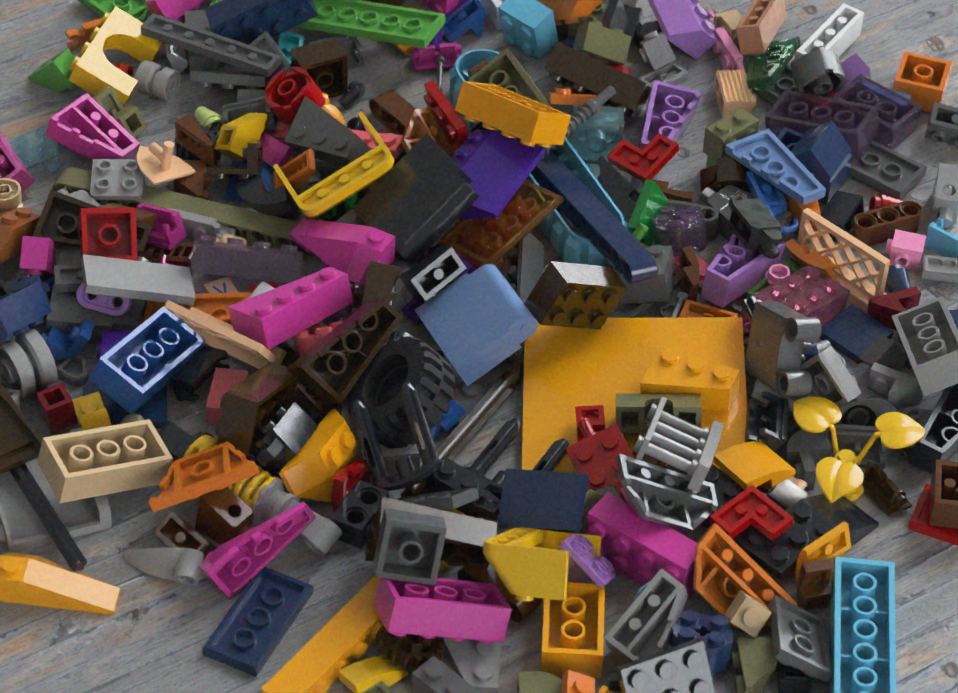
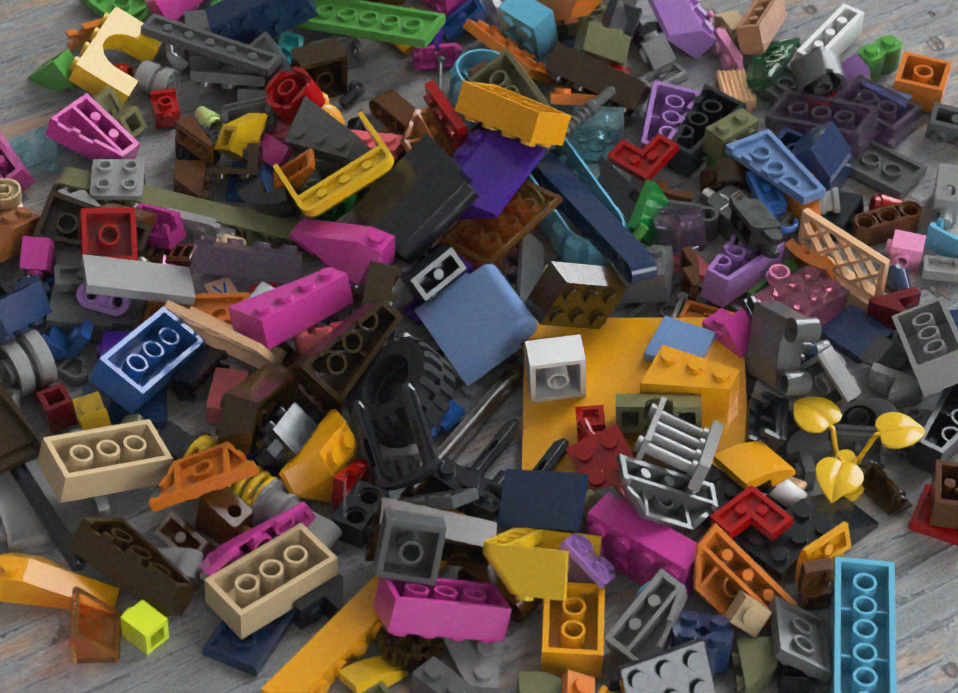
(93, 629): none -> clear orange slope
(133, 564): none -> dark brown wedge
(144, 627): none -> neon yellow brick
(160, 164): light nougat shield -> none
(164, 108): none -> red brick
(269, 580): none -> tan brick
(322, 601): none -> black slope
(494, 39): none -> orange plate
(555, 368): none -> white brick
(681, 337): none -> medium blue tile
(707, 109): none -> black wedge
(730, 330): none -> dark pink slope
(830, 202): none -> light grey wheel
(882, 56): none -> bright green brick

